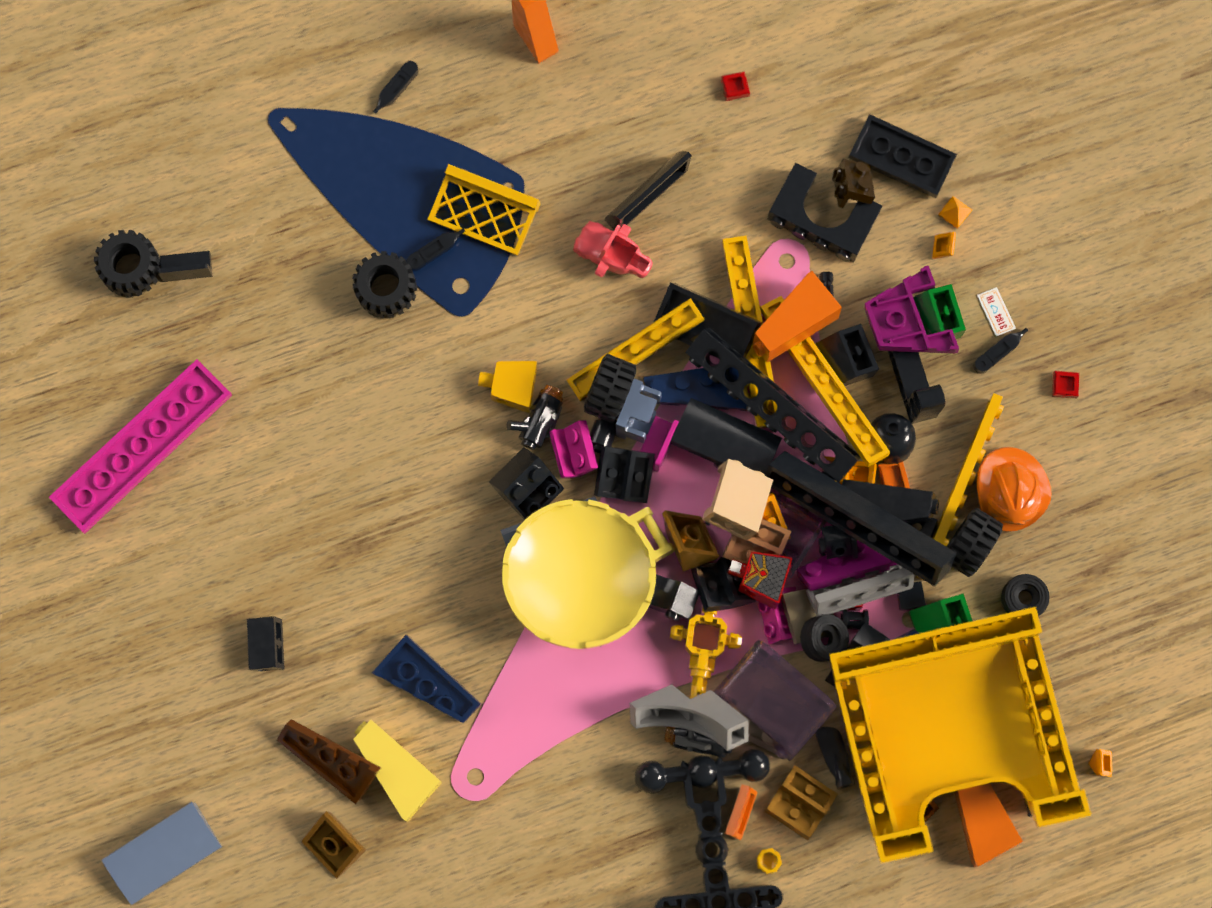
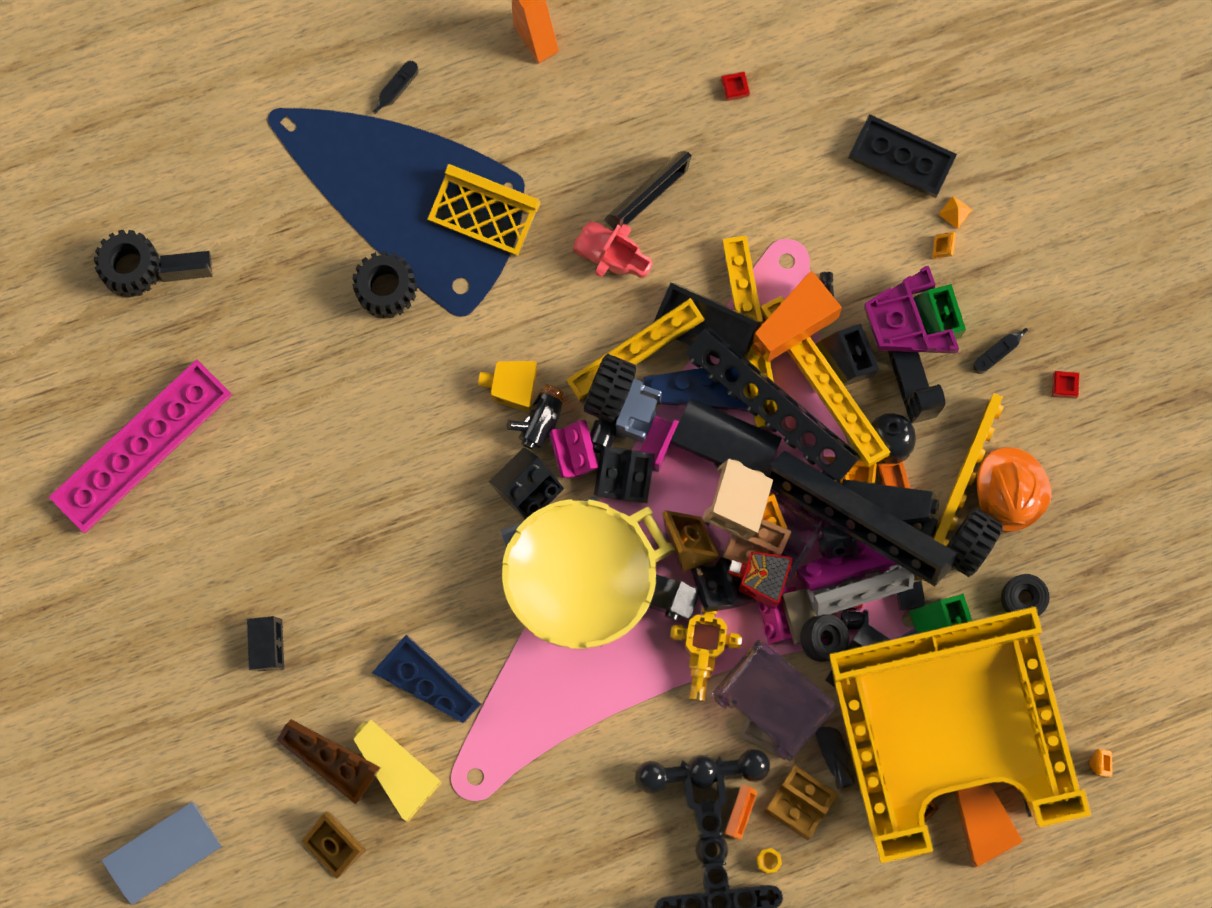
(433, 250): black piece -> none
(694, 742): piece -> none
(702, 714): light grey arch -> none
(790, 214): black arch -> none
(853, 182): dark brown bracket -> none
(996, 311): white sticker -> none

